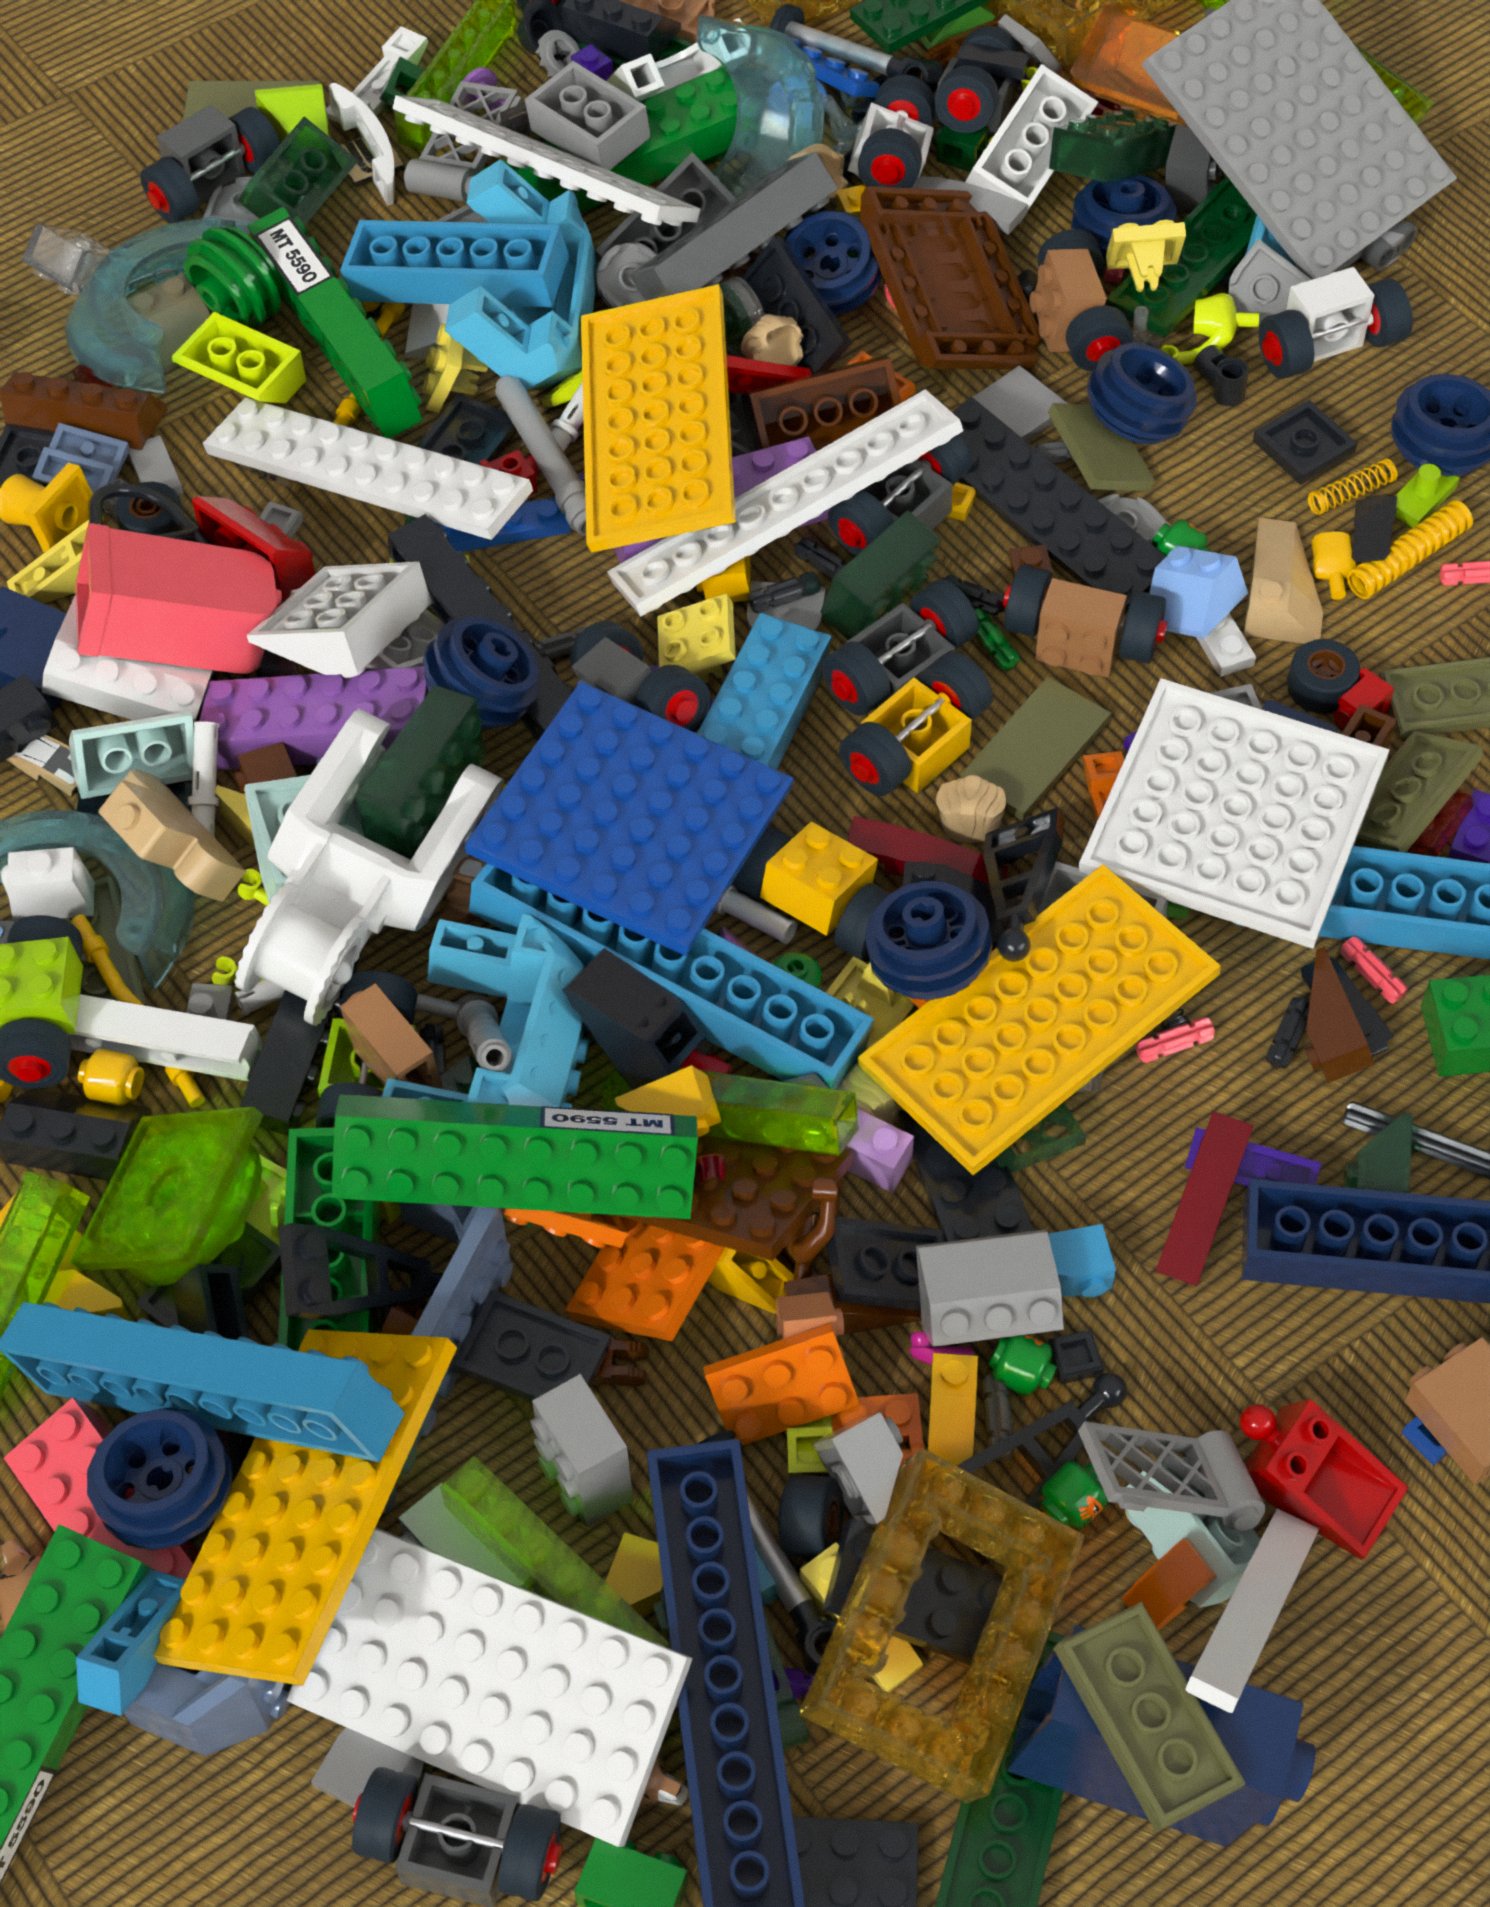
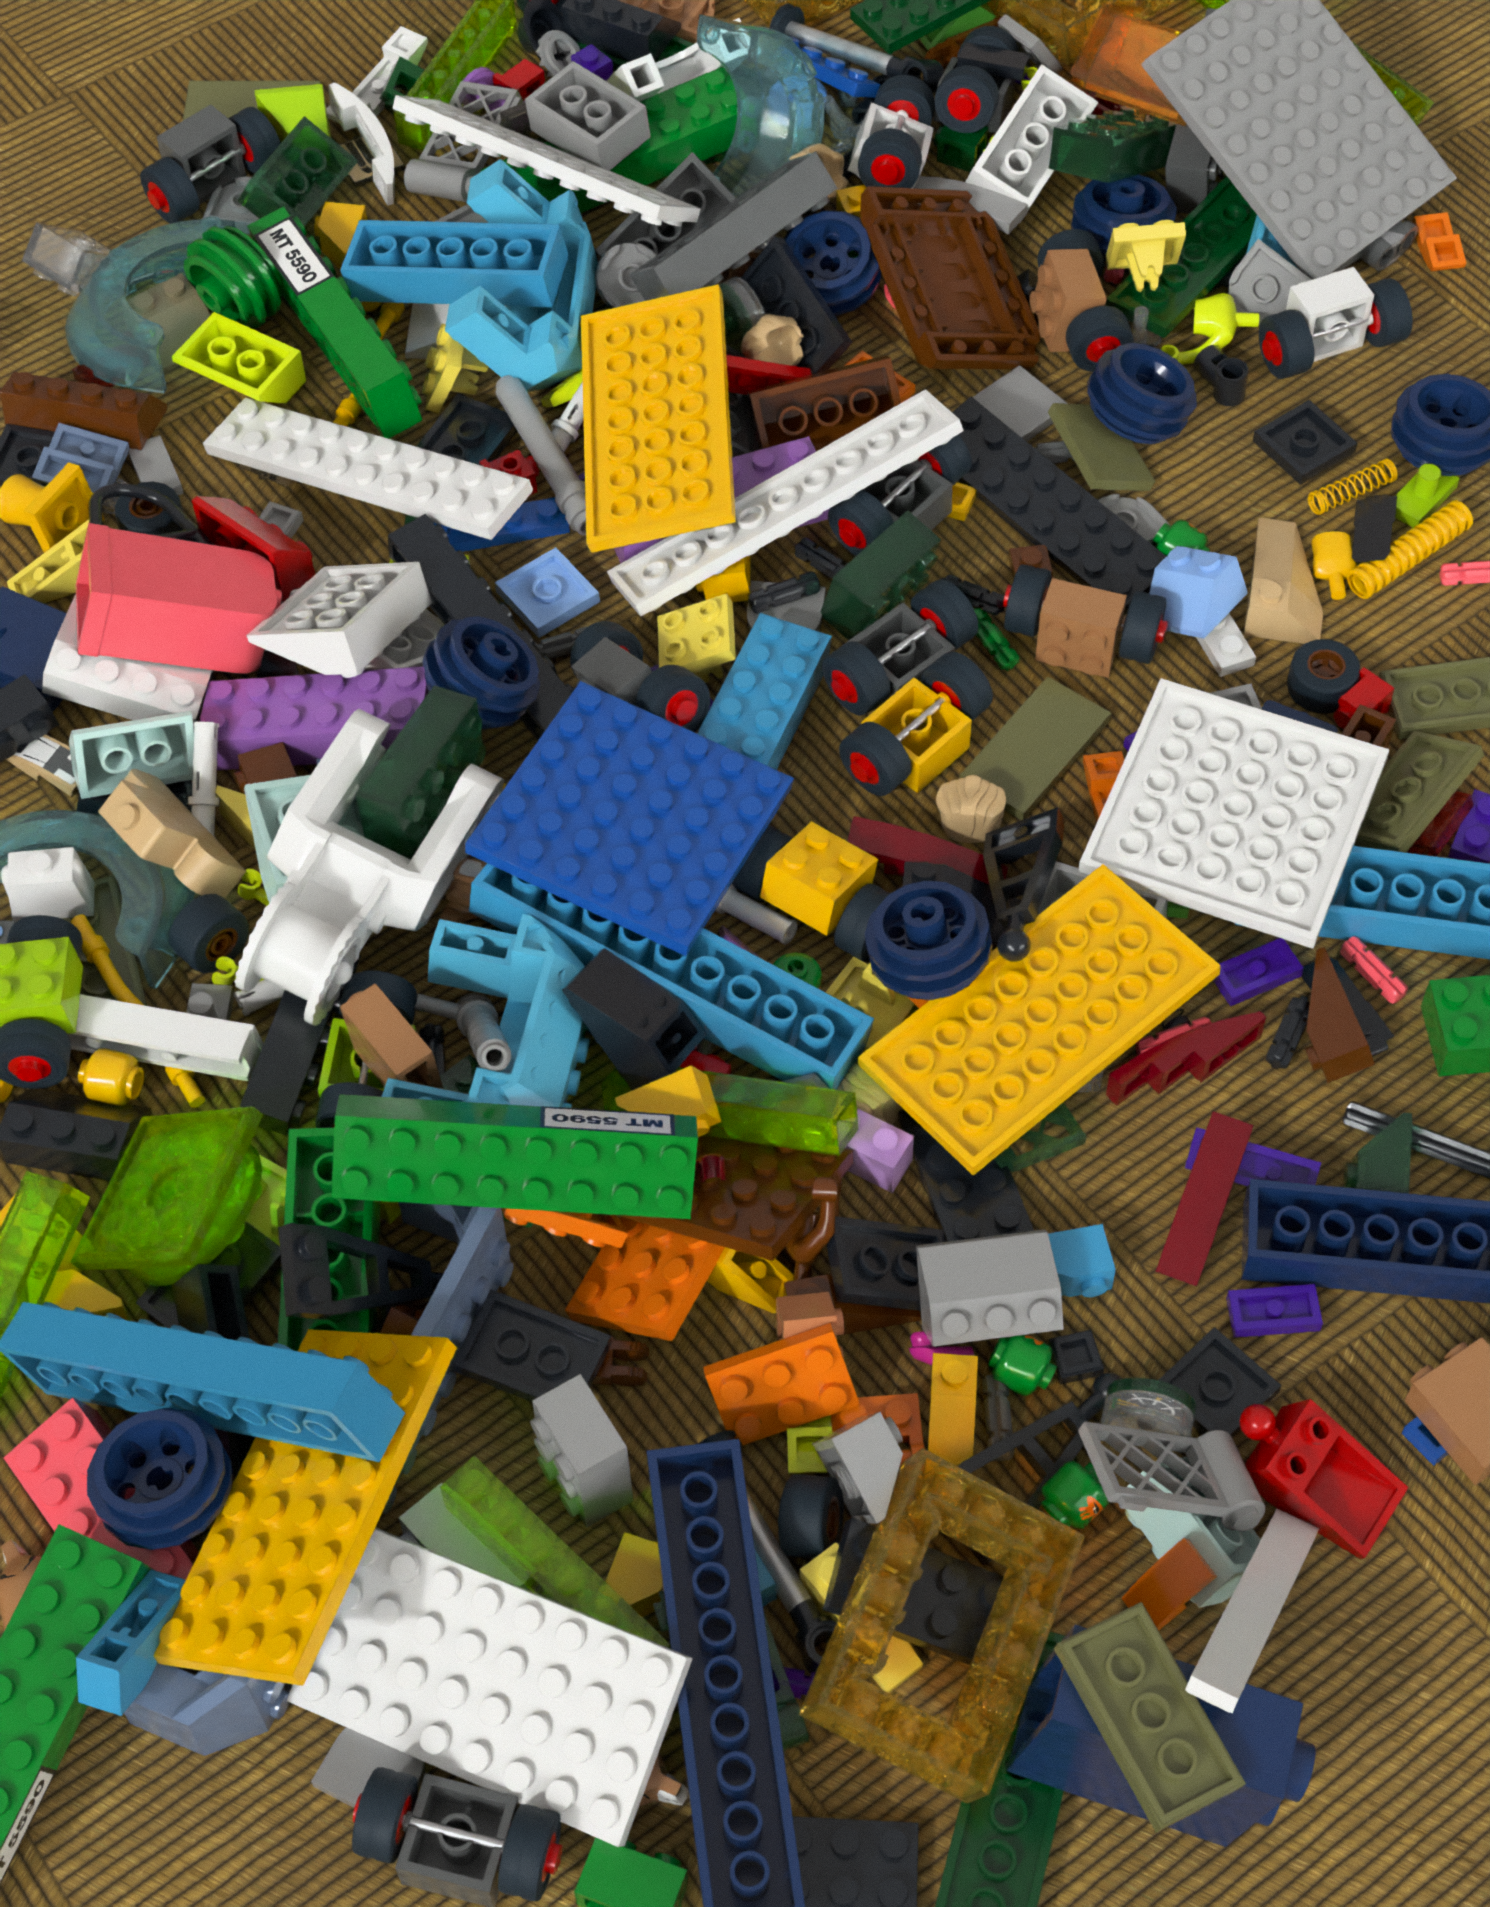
(207, 931): none -> black wheel
(337, 228): none -> yellow slope
(524, 77): none -> red brick
(547, 592): none -> light blue plate
(1149, 1406): none -> clear piece
(1195, 1051): none -> dark red slope
(1221, 1382): none -> black plate
(1257, 971): none -> dark purple plate
(1274, 1310): none -> dark purple plate
(1437, 242): none -> orange slope

